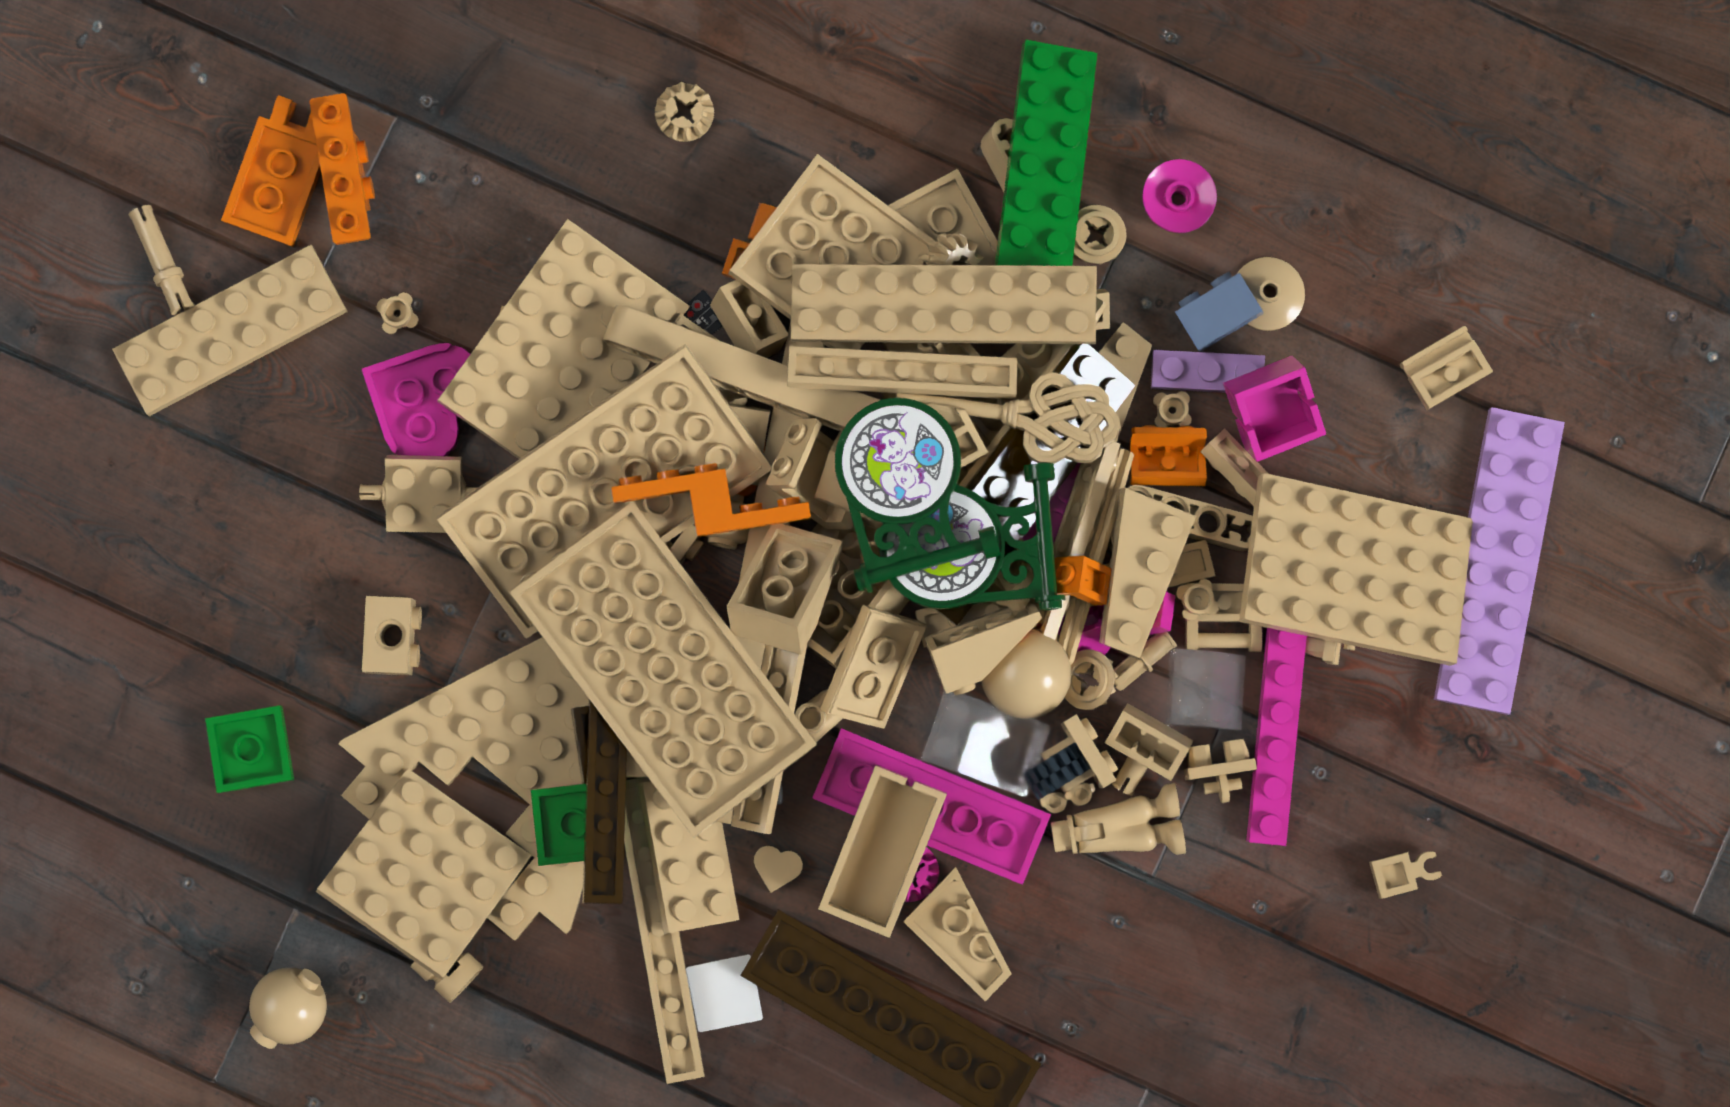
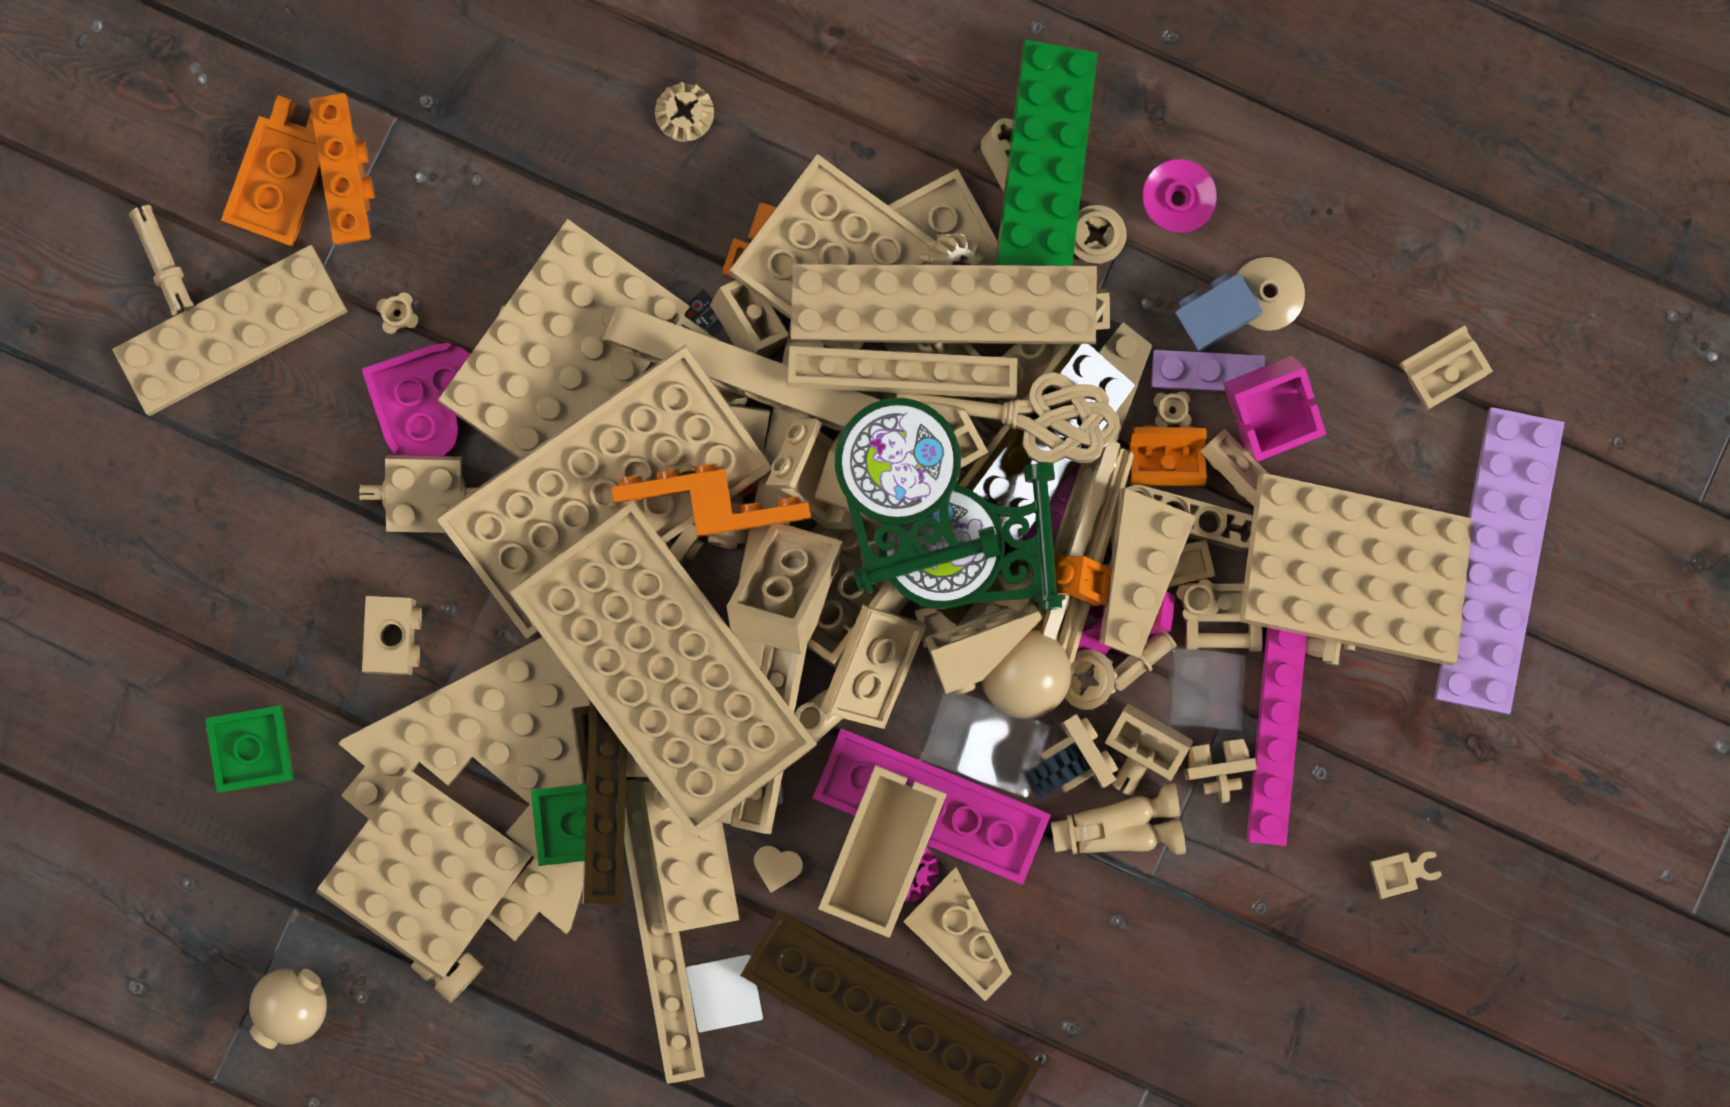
(1078, 796): tan piece -> none

